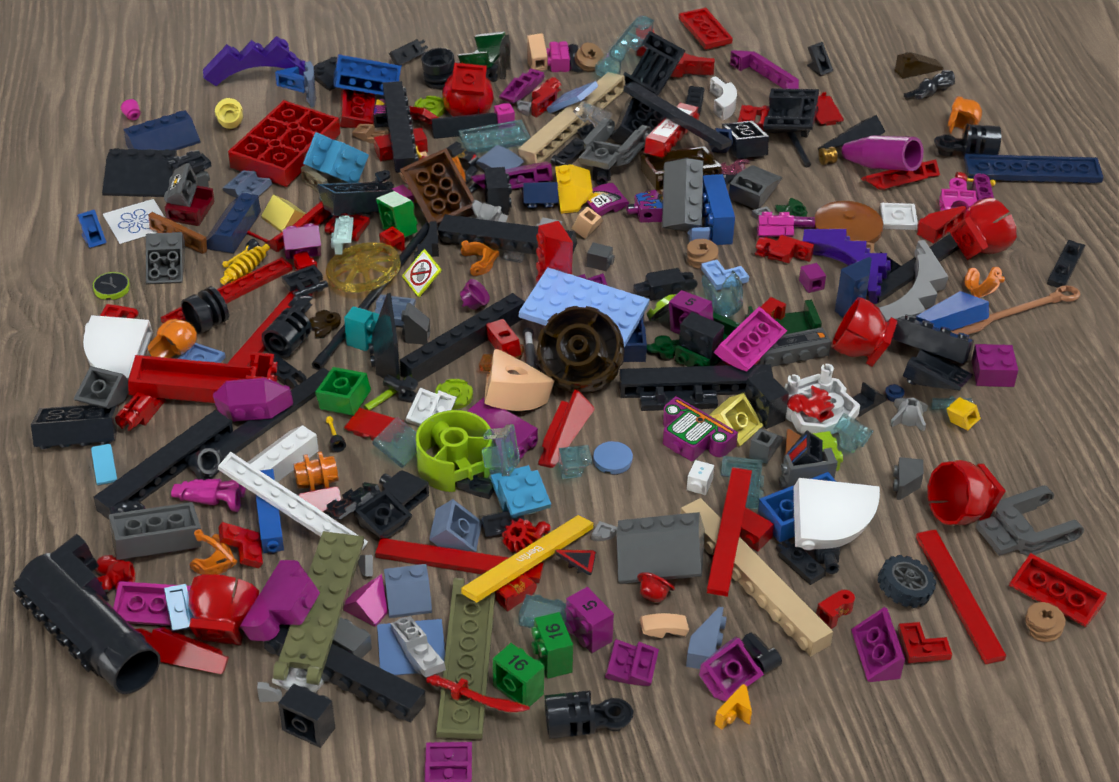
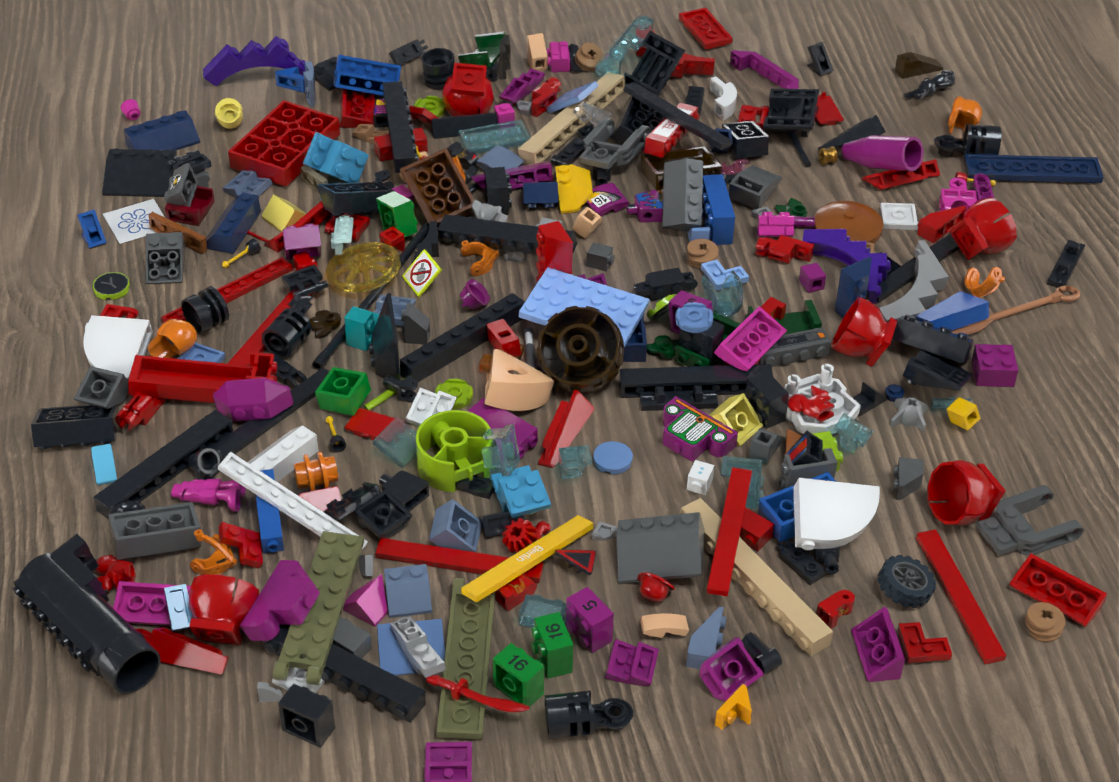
(245, 264): yellow piece -> none
(694, 317): none -> medium blue tile

